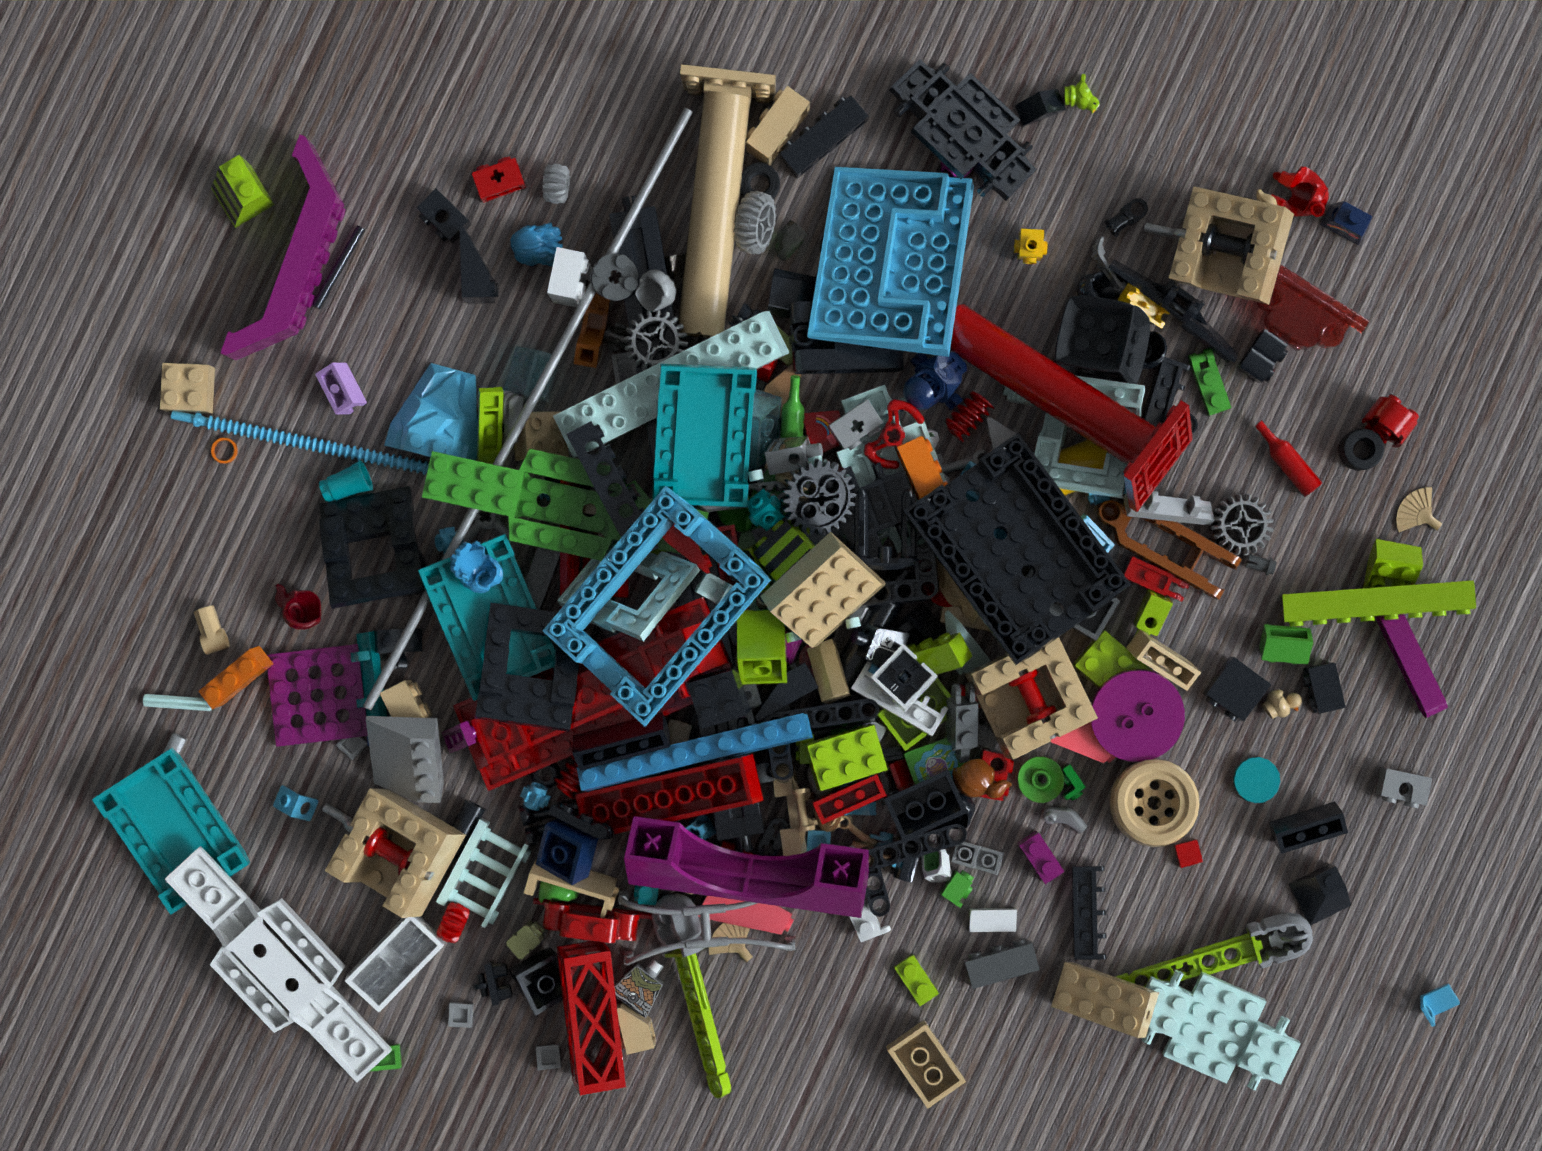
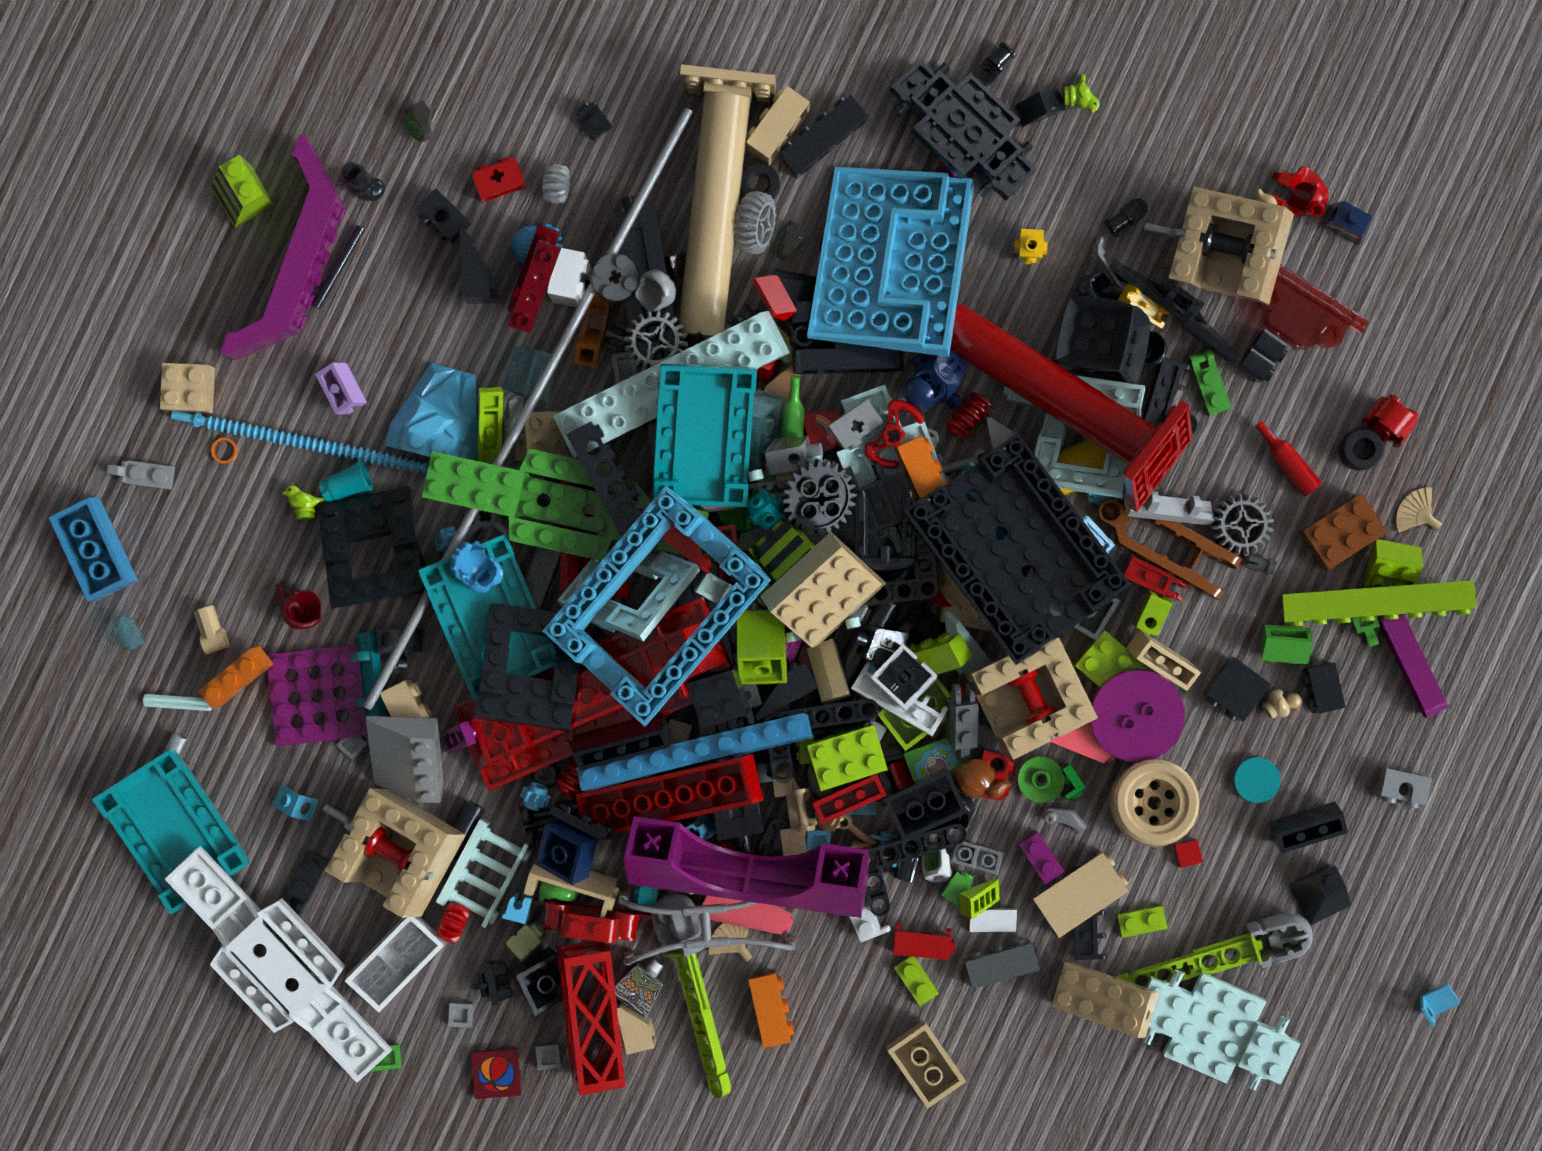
(93, 549): none -> dark azure brick
(129, 633): none -> clear light blue brick
(144, 474): none -> light grey hinge
(302, 502): none -> lime animal
(306, 879): none -> black hinge
(360, 180): none -> black piece
(418, 121): none -> clear smoke rock
(496, 1073): none -> tile
(518, 910): none -> medium azure hinge
(533, 278): none -> dark red fence
(593, 120): none -> black bracket
(771, 1009): none -> orange brick
(775, 297): none -> slope
(922, 943): none -> red brick
(967, 898): none -> lime slope
(995, 63): none -> black connector
(1081, 894): none -> tan panel
(1142, 921): none -> lime plate
(1342, 532): none -> dark orange brick
(1368, 628): none -> bright green plate

